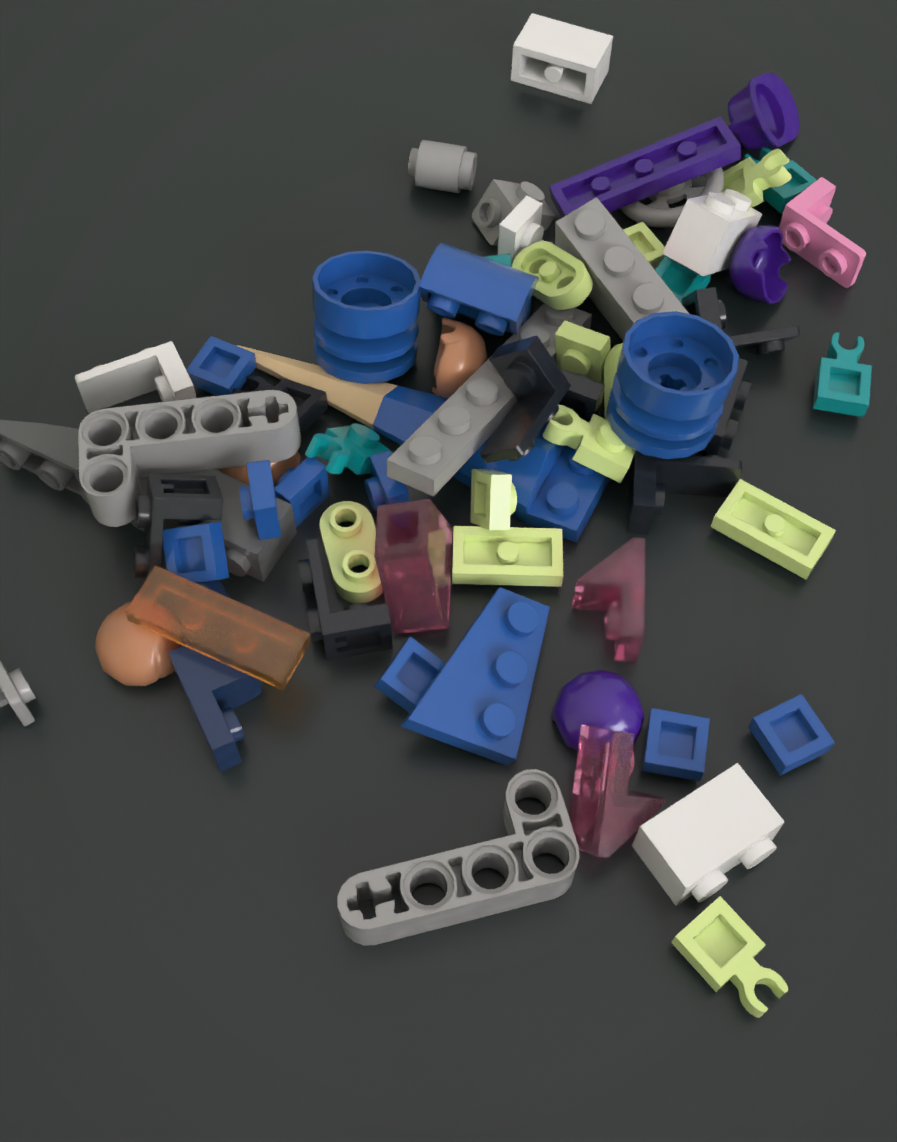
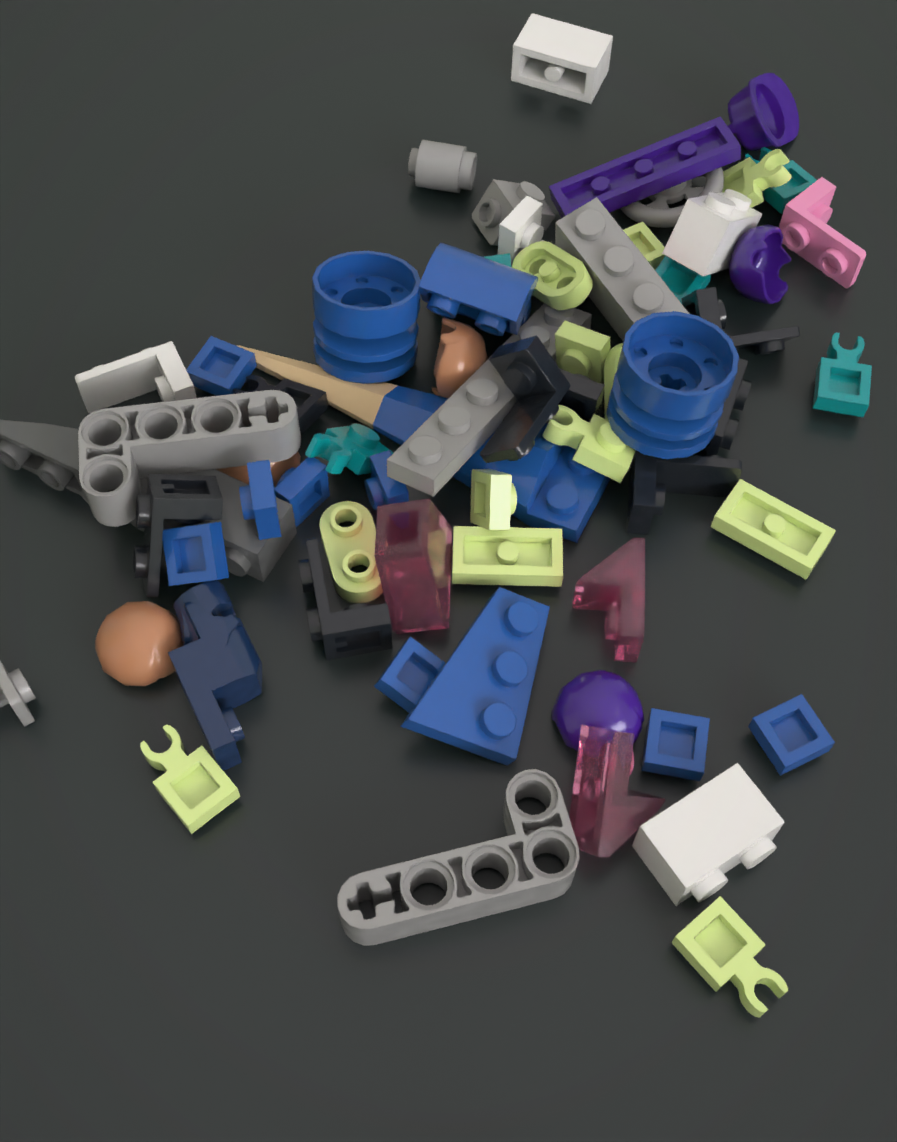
(191, 783): none -> yellowish green plate
(219, 627): clear orange tile -> none

